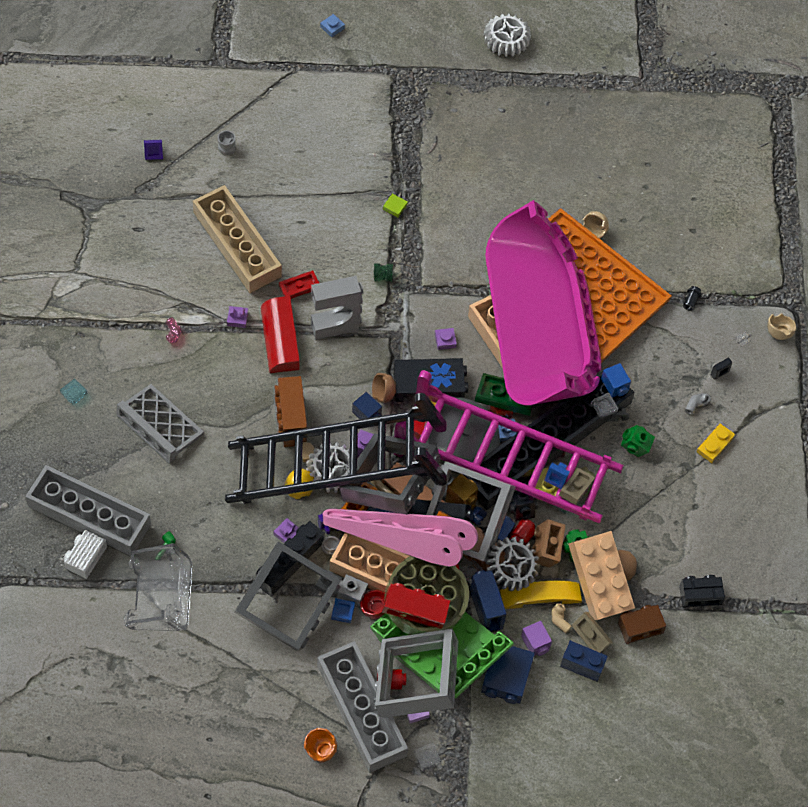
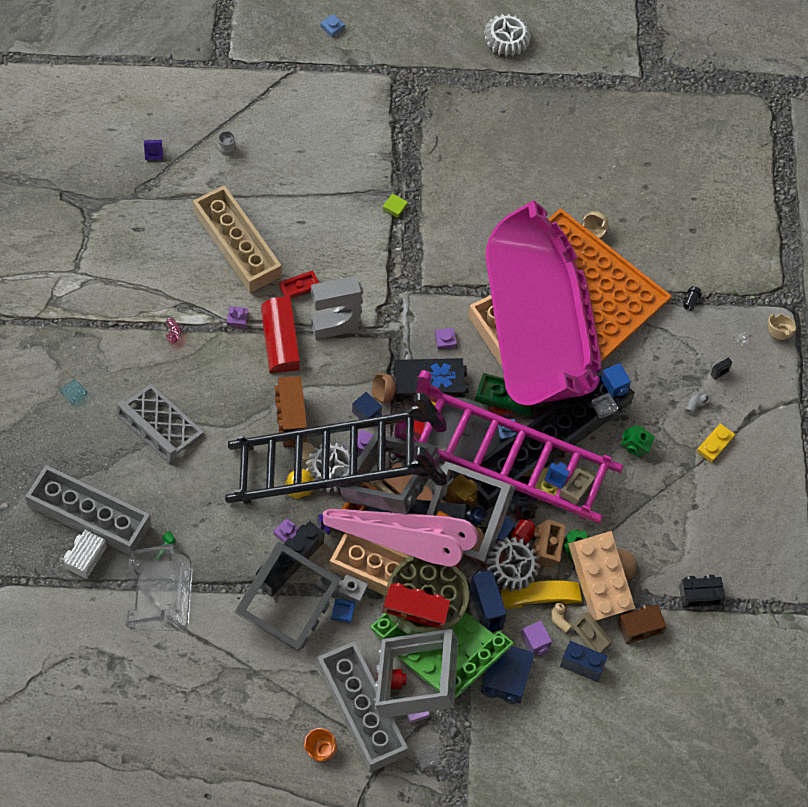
(330, 544): light grey plate -> none
(373, 604): red hair -> none
(383, 272): clear green wheel -> none

